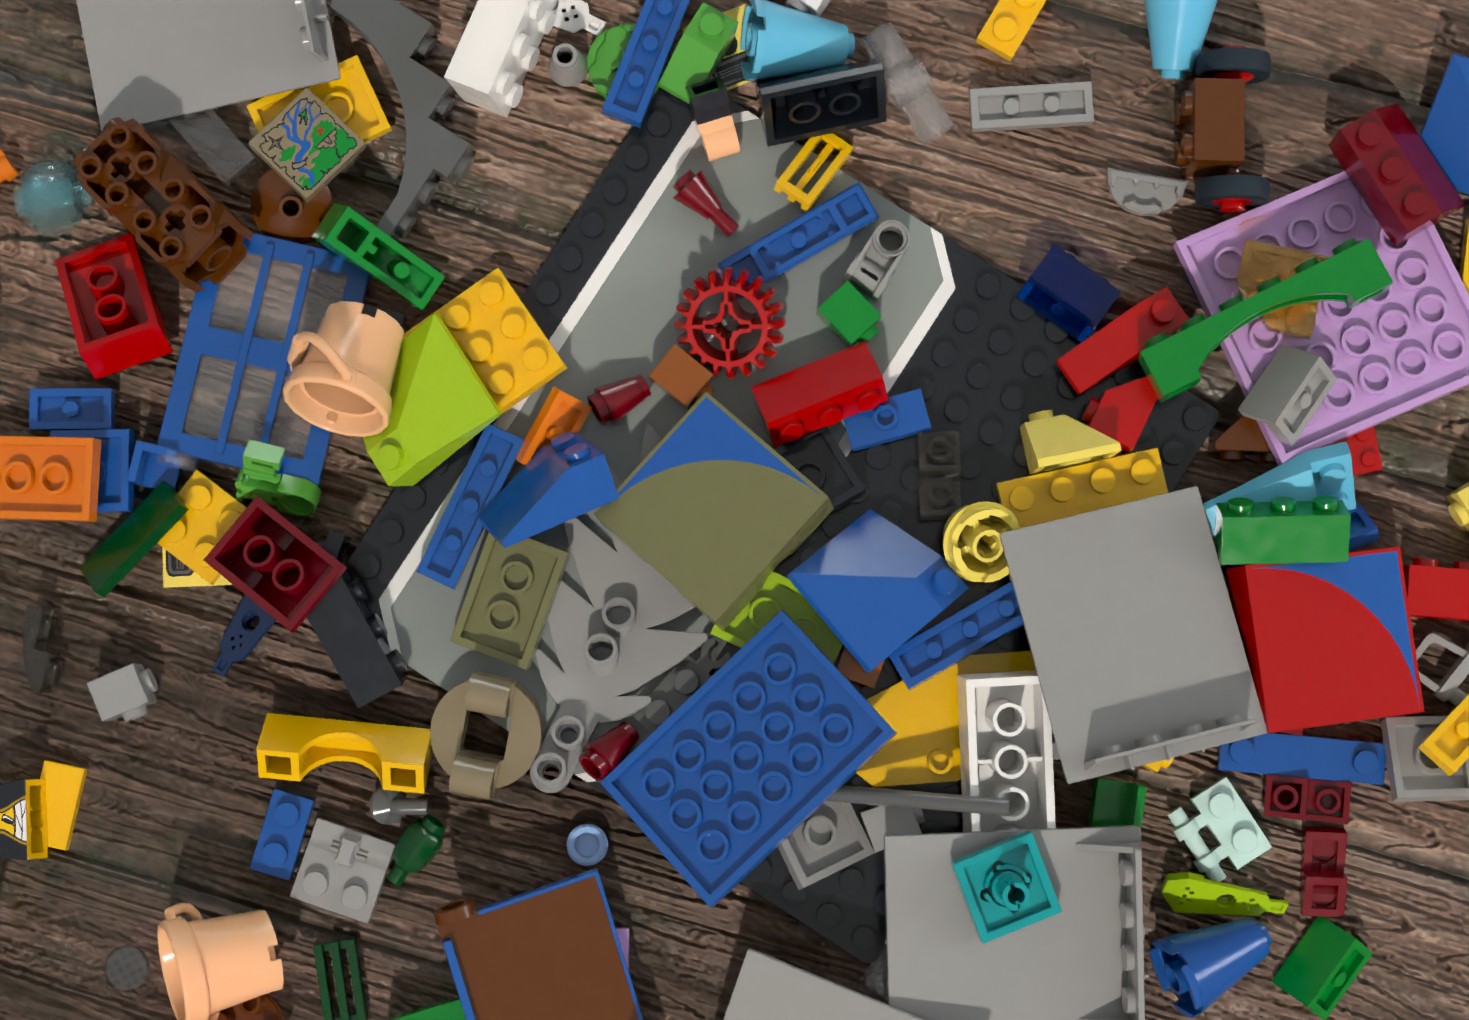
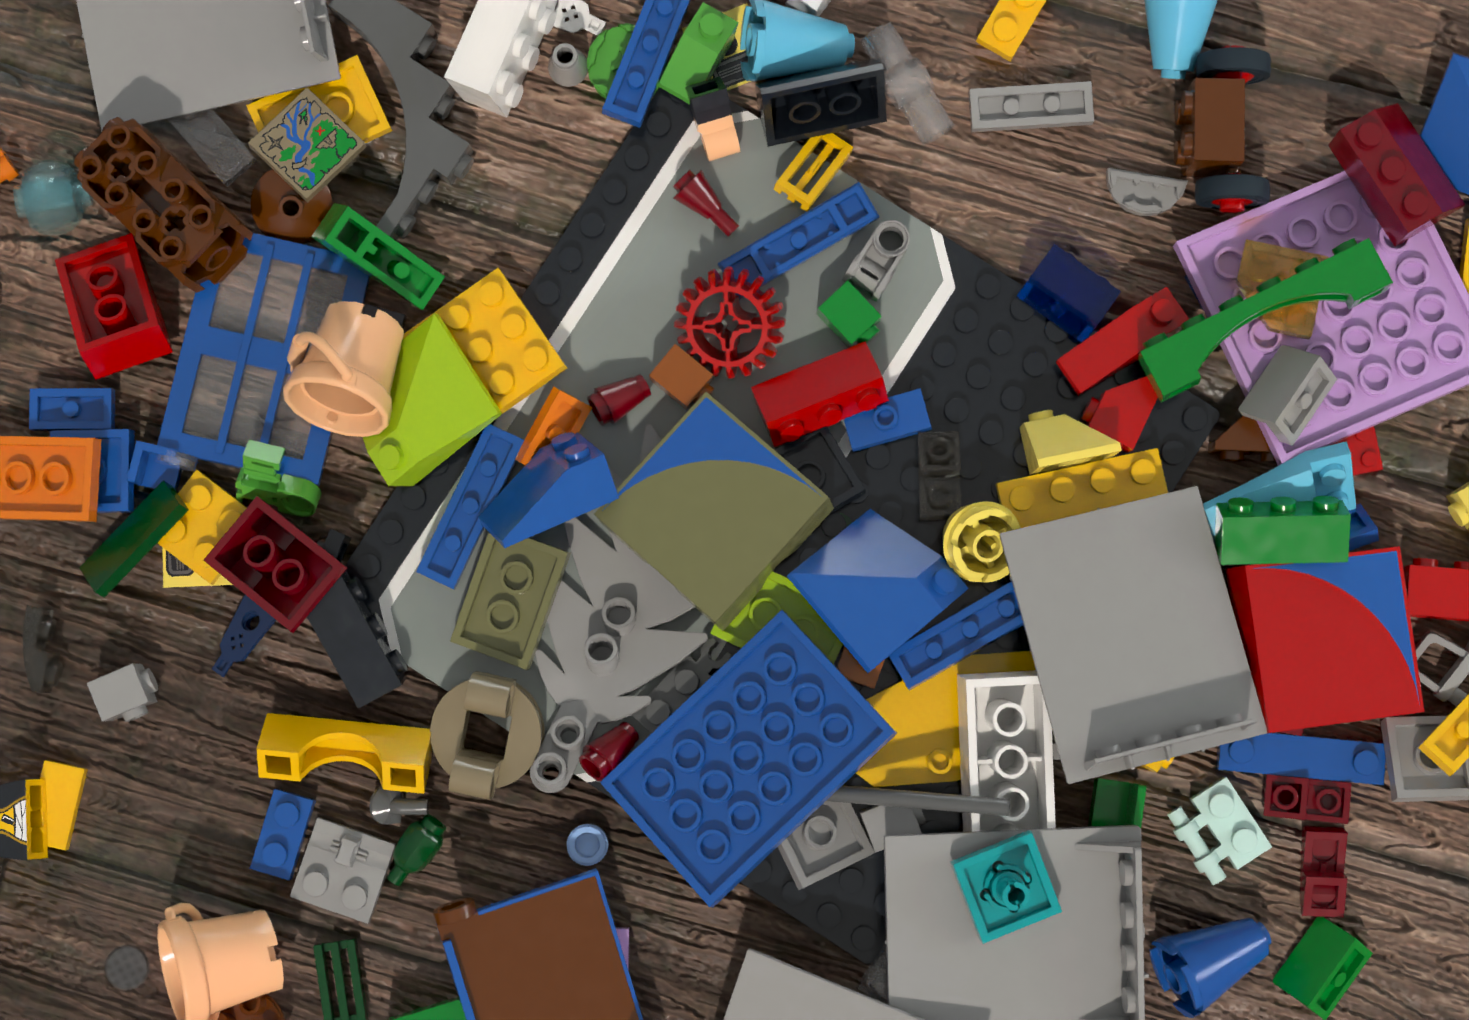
(1194, 894): lime piece -> none

